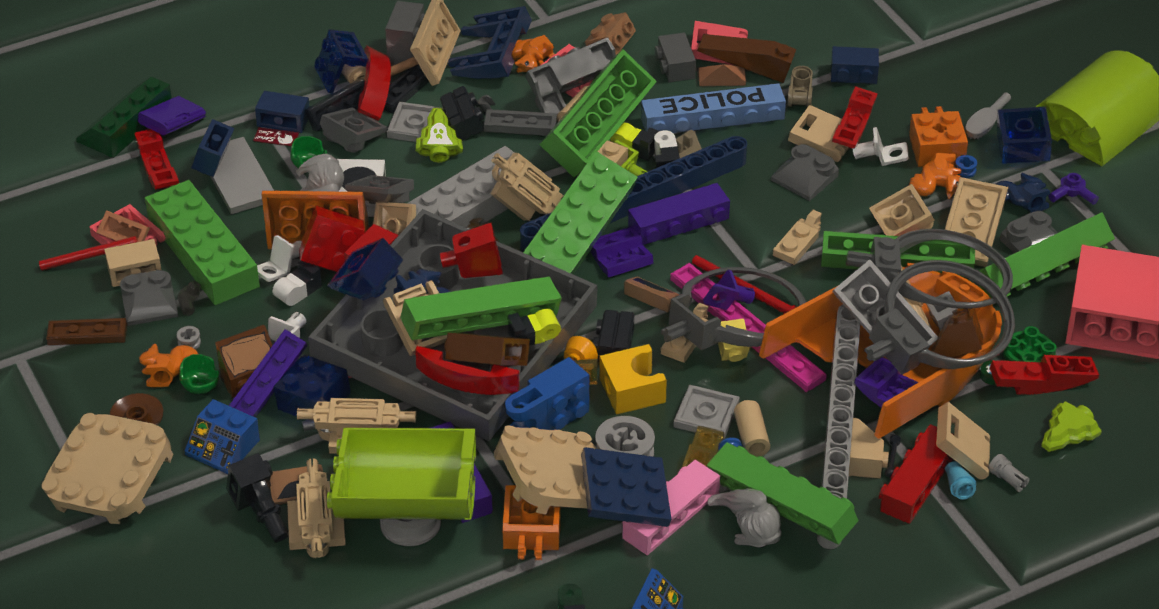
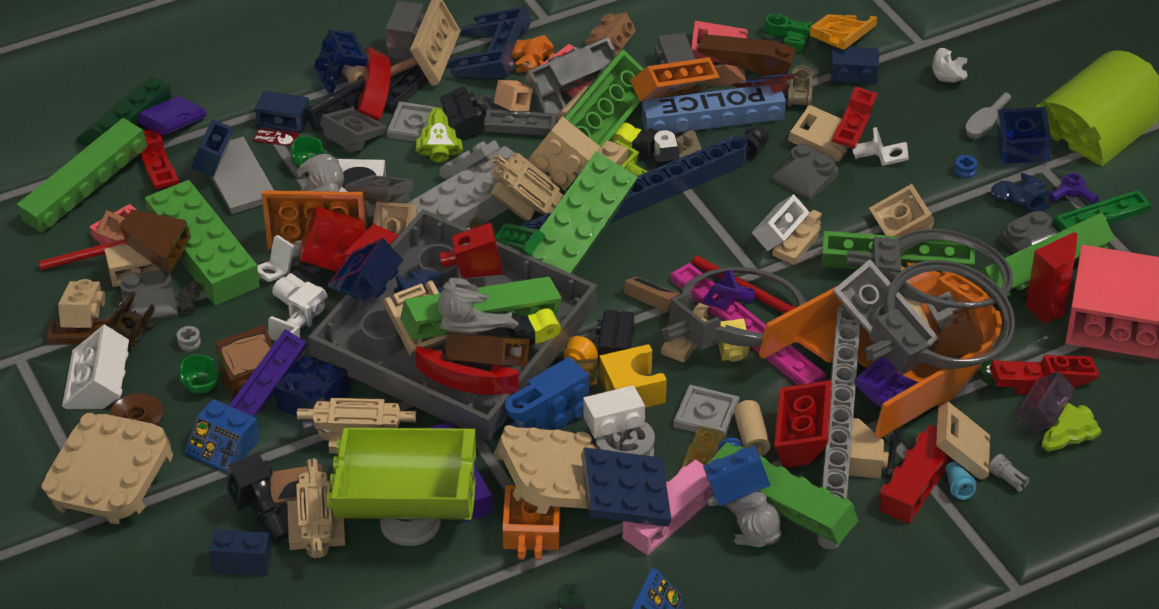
(81, 304): none -> tan brick
(82, 175): none -> bright green brick
(96, 370): none -> white slope
(140, 324): none -> dark brown piece
(156, 237): none -> reddish brown slope
(163, 366): orange animal -> none
(240, 552): none -> dark blue brick
(307, 301): none -> white brick
(458, 312): none -> light grey hair
(467, 159): none -> light grey hinge
(513, 95): none -> light nougat brick
(520, 238): none -> green tile
(563, 153): none -> tan piece
(614, 411): none -> white brick
(621, 252): dark purple slope -> none
(674, 78): none -> orange brick
(679, 213): dark purple brick -> none
(736, 475): none -> blue slope
(756, 139): none -> black wheel
(776, 82): none -> clear red piece
(780, 222): none -> white brick
(795, 31): none -> green piece
(803, 422): none -> red slope
(841, 30): none -> light orange wing
(937, 134): orange hinge -> none
(937, 173): orange animal -> none
(946, 69): none -> white hair
(977, 212): tan tile -> none
(1029, 346): green tile -> none
(1045, 401): none -> brick
(1051, 278): none -> red slope
(1113, 210): none -> green tile

